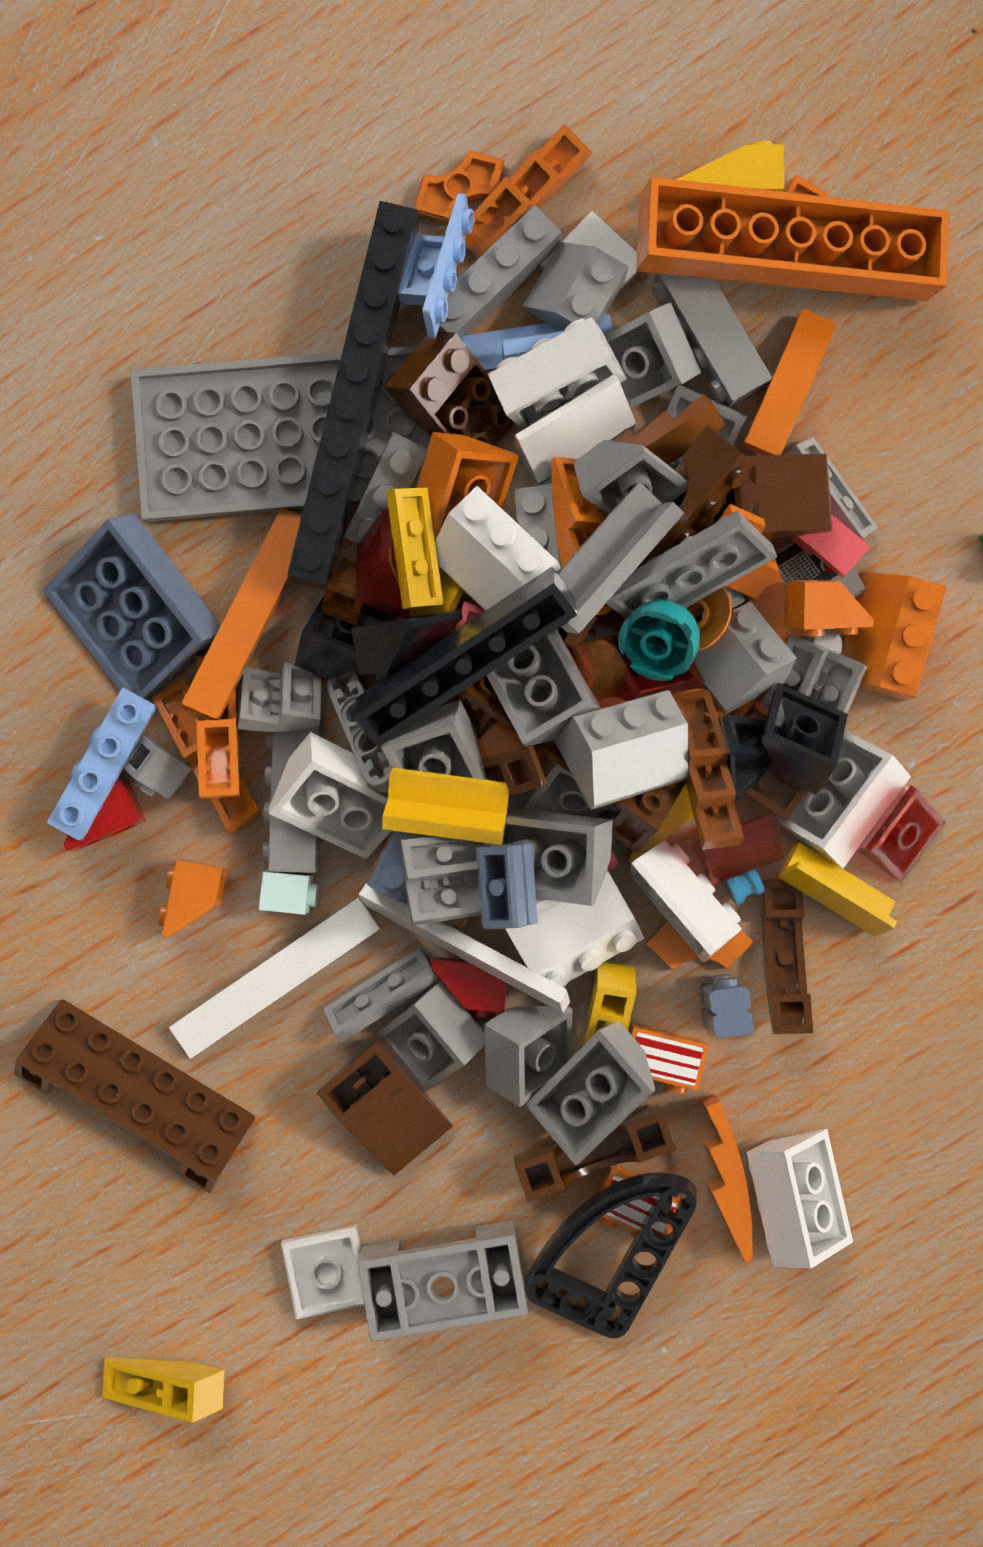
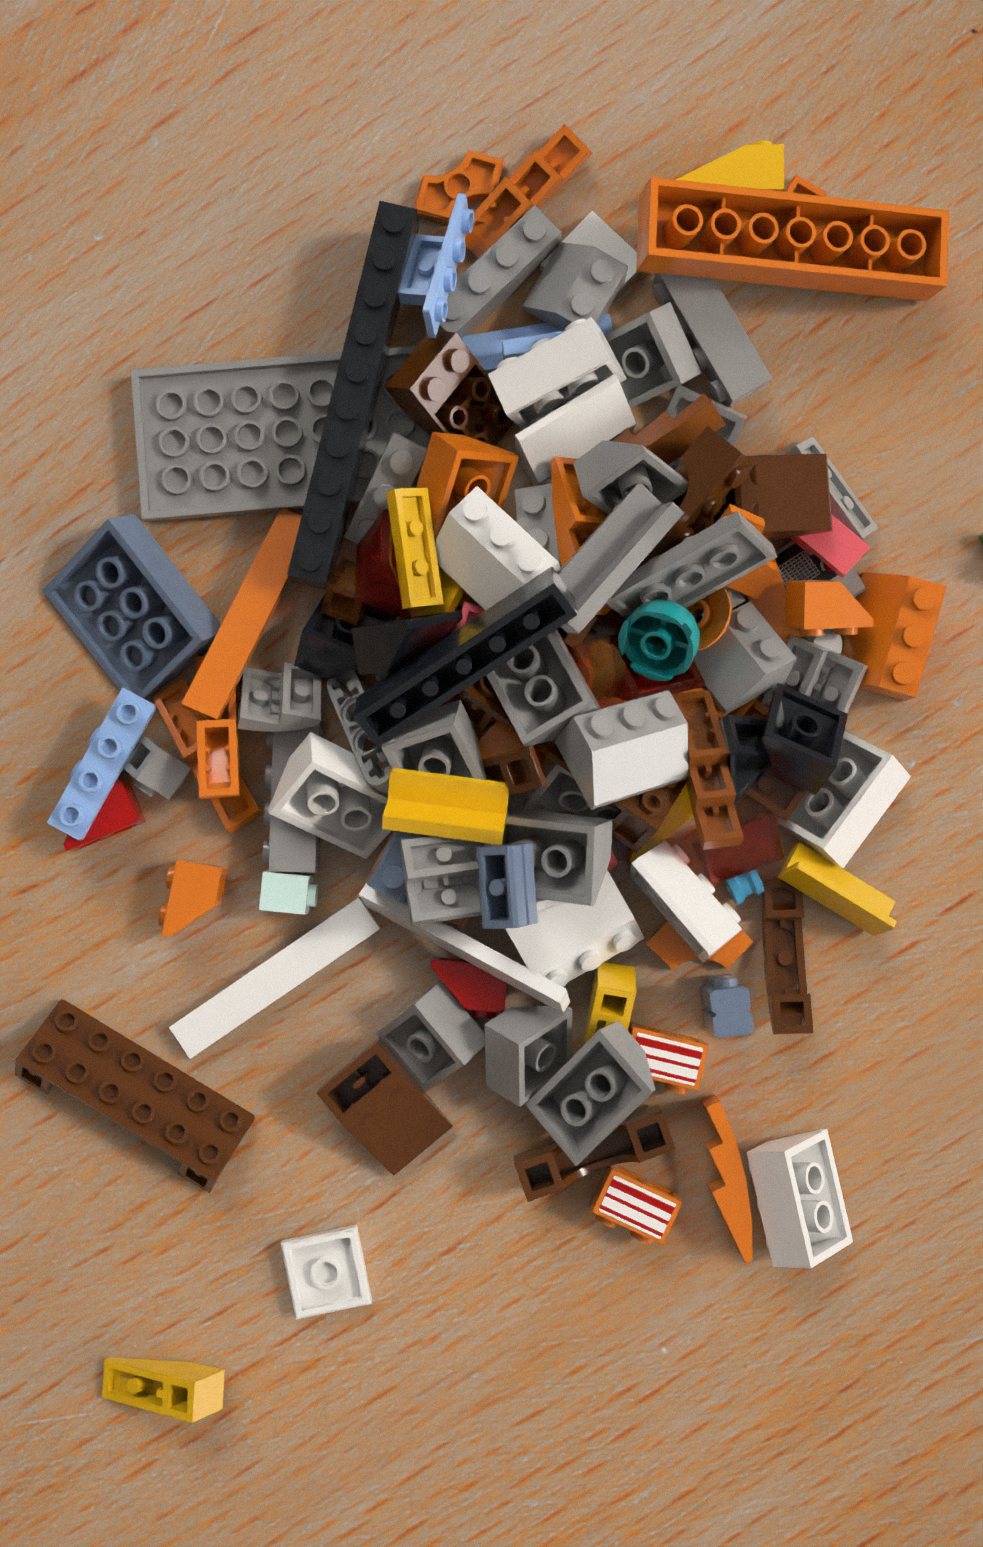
(380, 994): light grey plate -> none
(484, 1277): light grey plate -> none
(603, 1303): black beam -> none
(790, 384): orange slope -> none
(902, 833): clear red slope -> none

